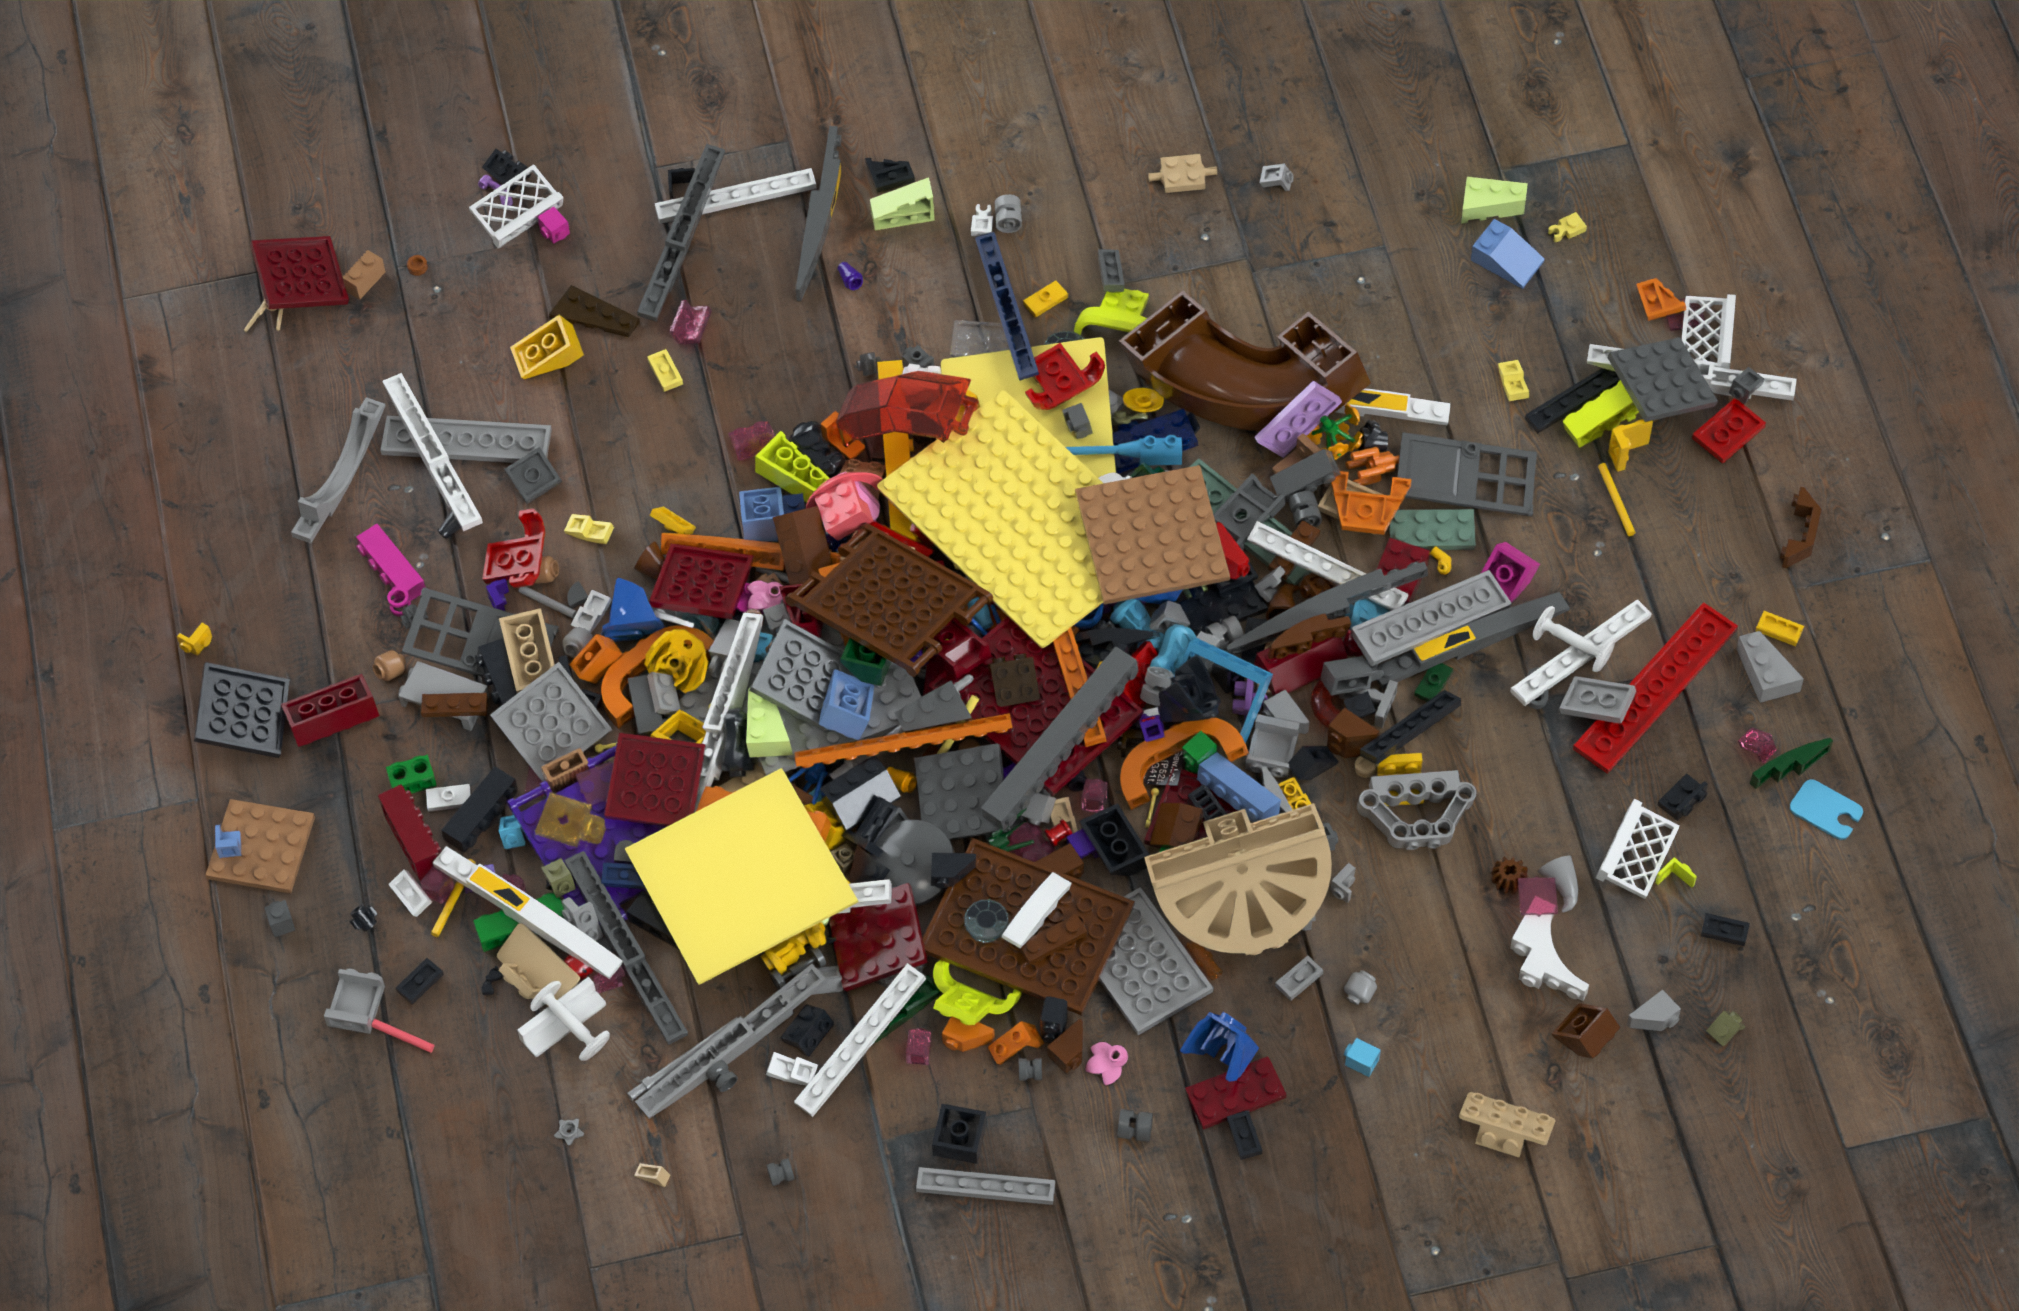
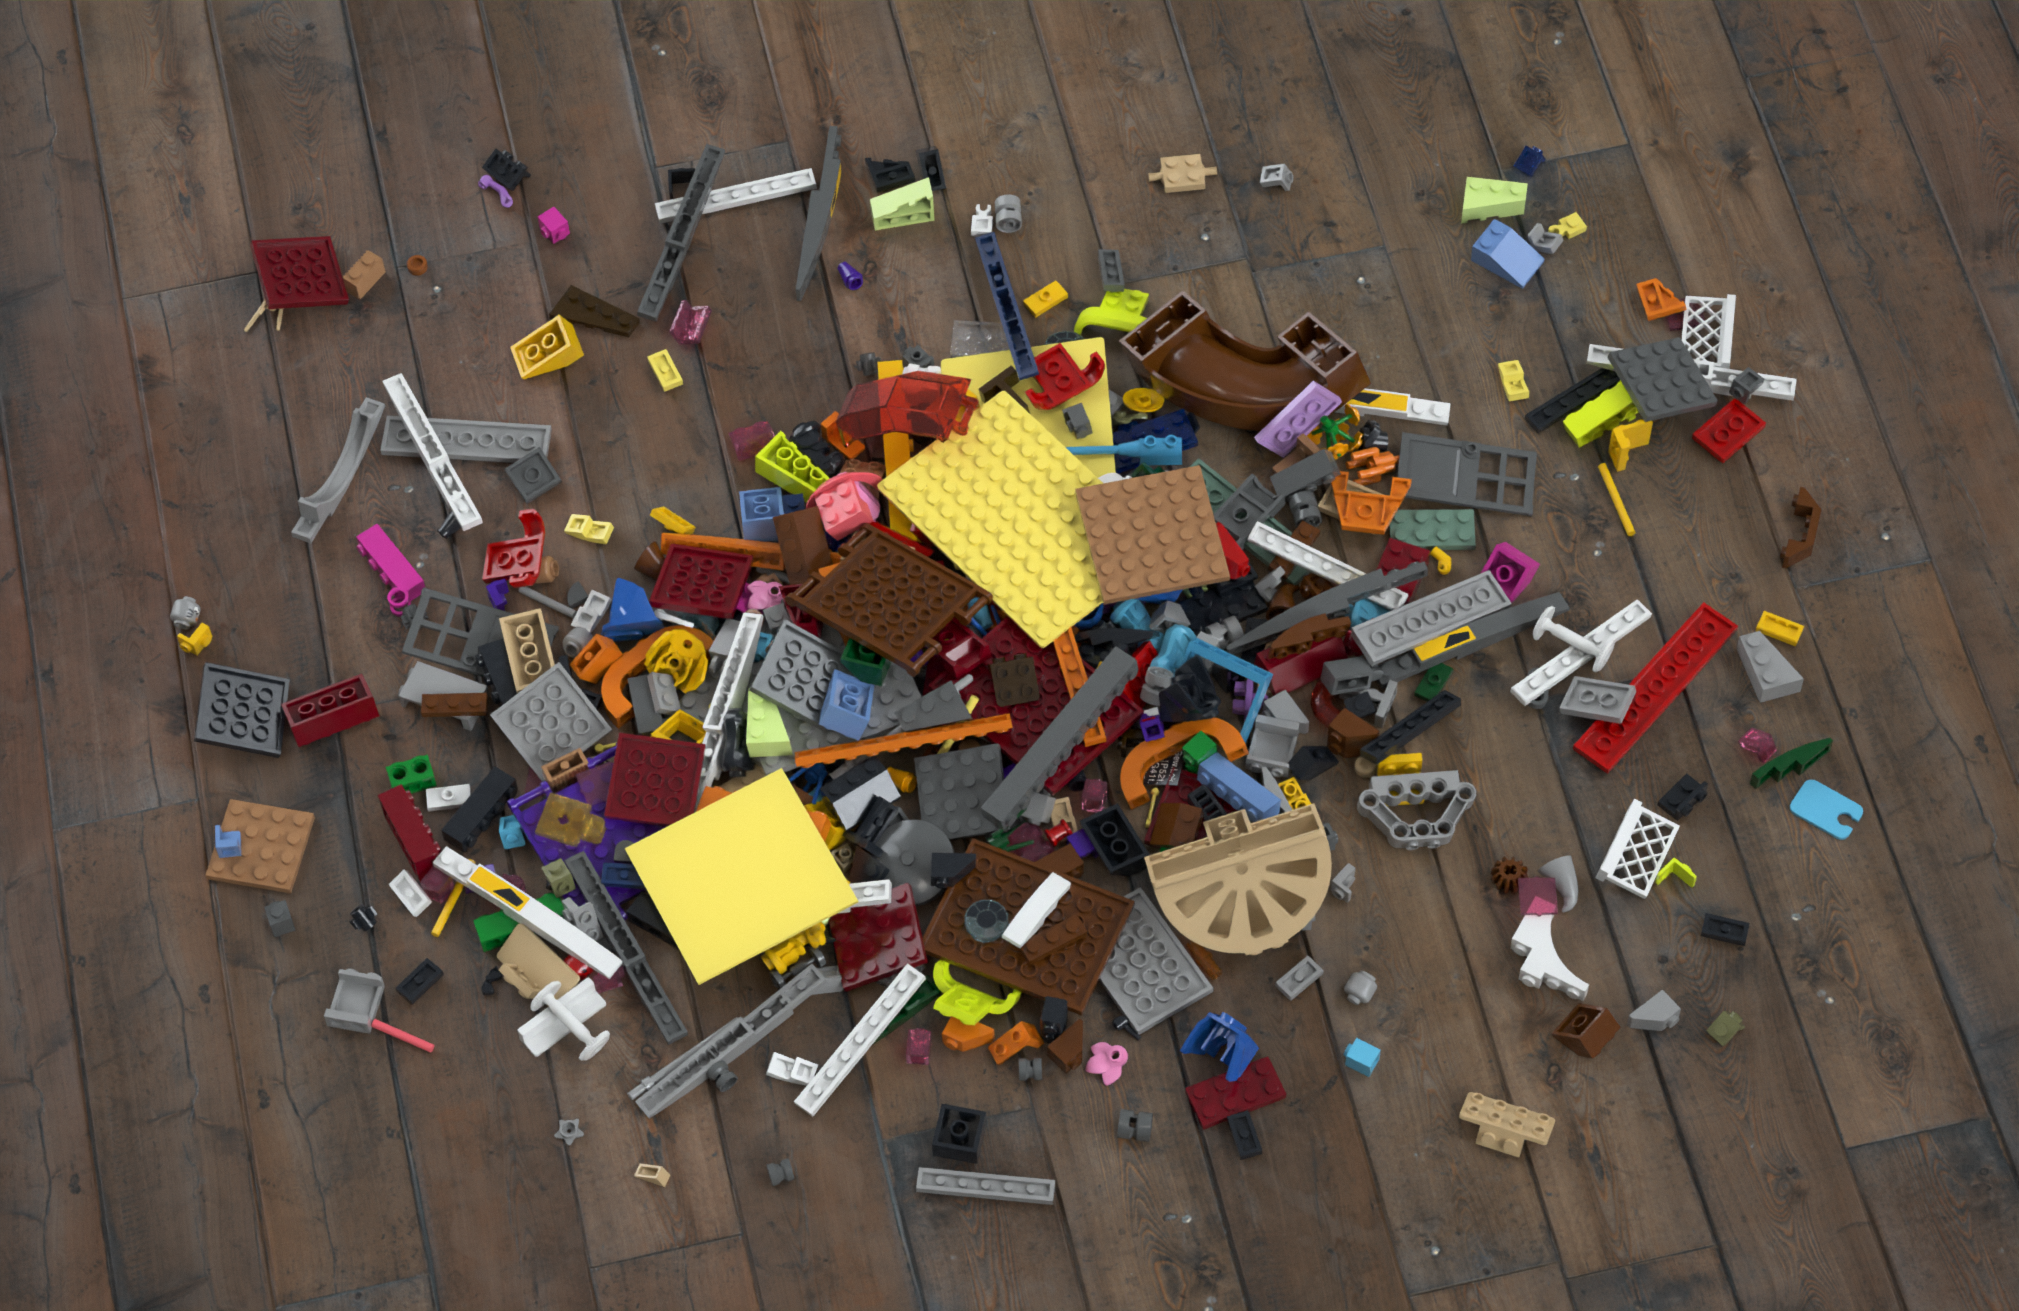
(185, 613): none -> light grey head
(389, 665): medium nougat head -> none
(524, 220): white fence -> none
(808, 1029): black bracket -> none
(931, 167): none -> black slope
(1002, 382): none -> dark brown bracket
(1121, 1022): none -> black hand
(1529, 160): none -> clear blue bracket
(1544, 241): none -> light grey bracket

